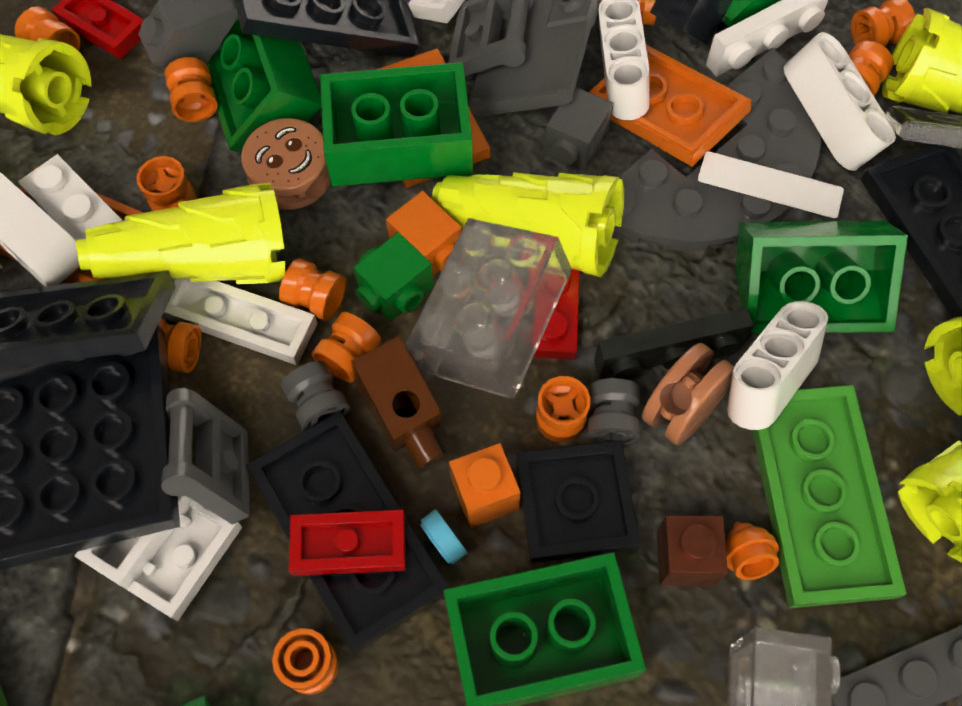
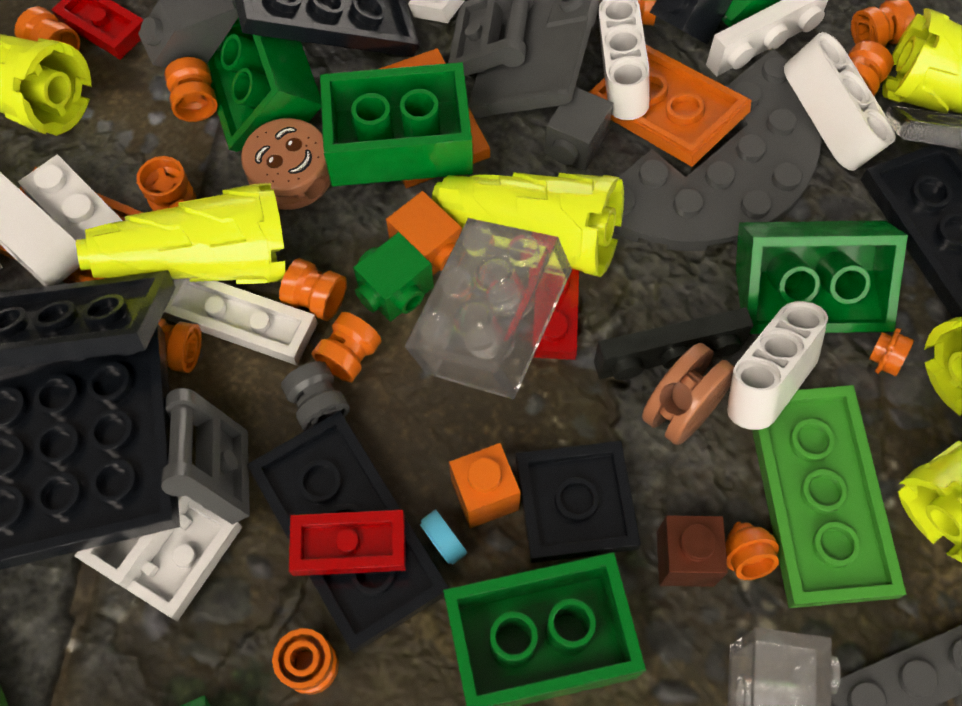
(392, 384): reddish brown torso -> none
(562, 398): orange wheel -> none
(614, 411): dark grey wheel -> none
(771, 184): white sticker -> none
(891, 352): none -> orange plate

